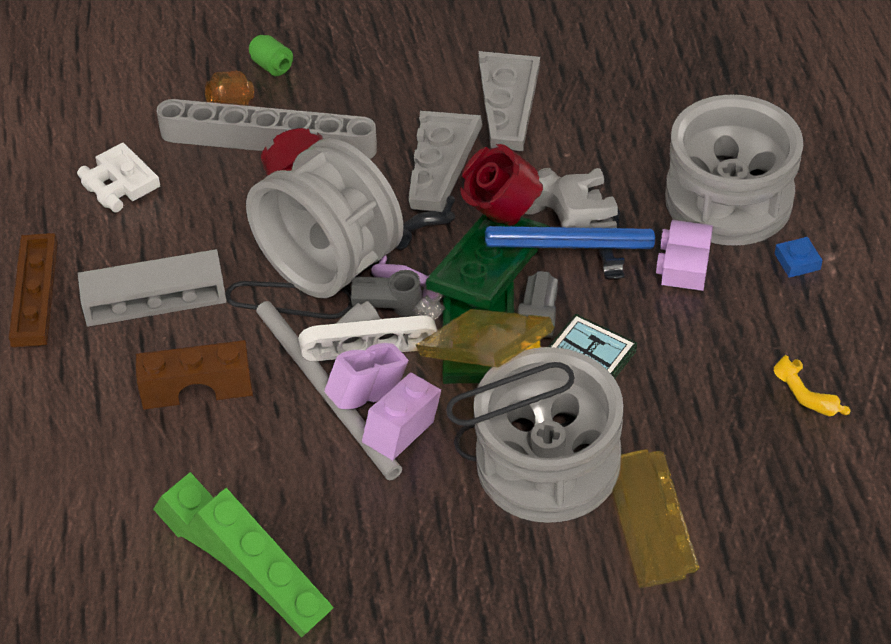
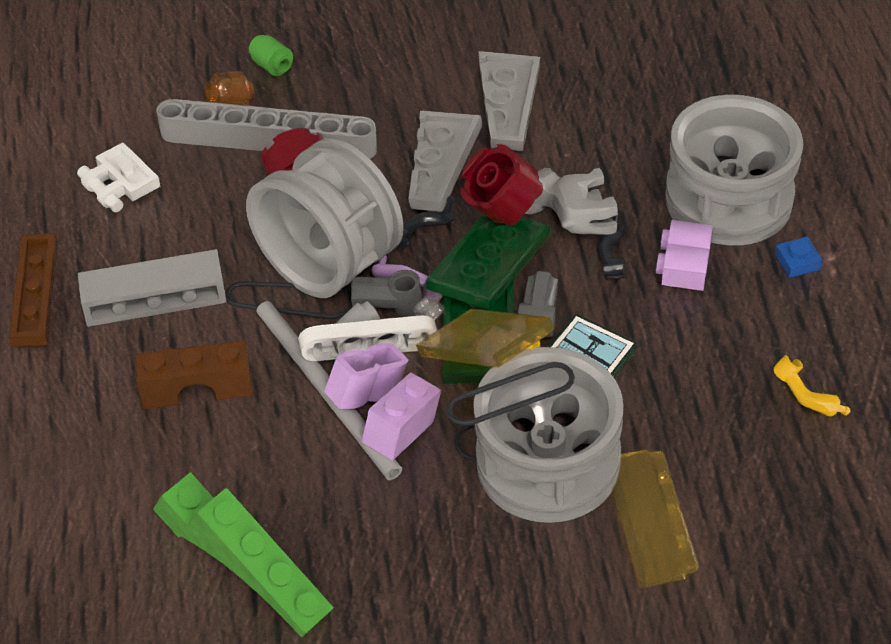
(569, 237): blue axle -> none

